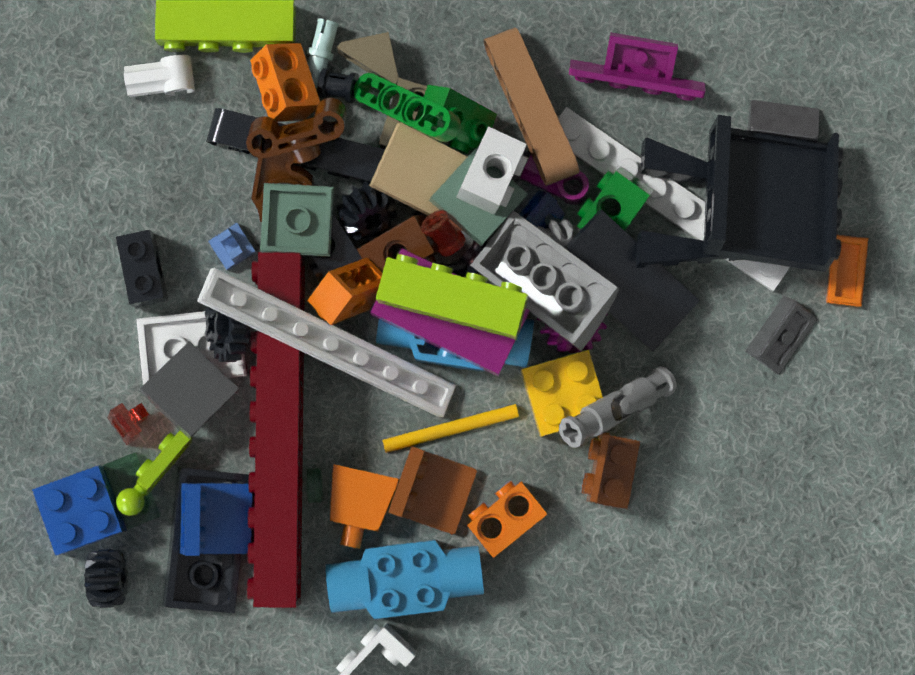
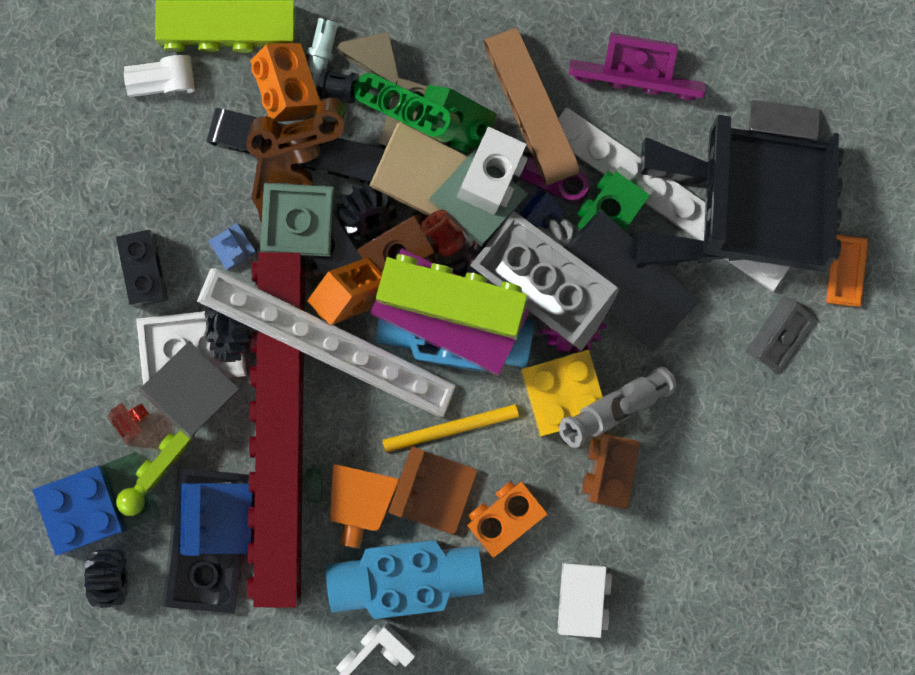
(583, 599): none -> white brick

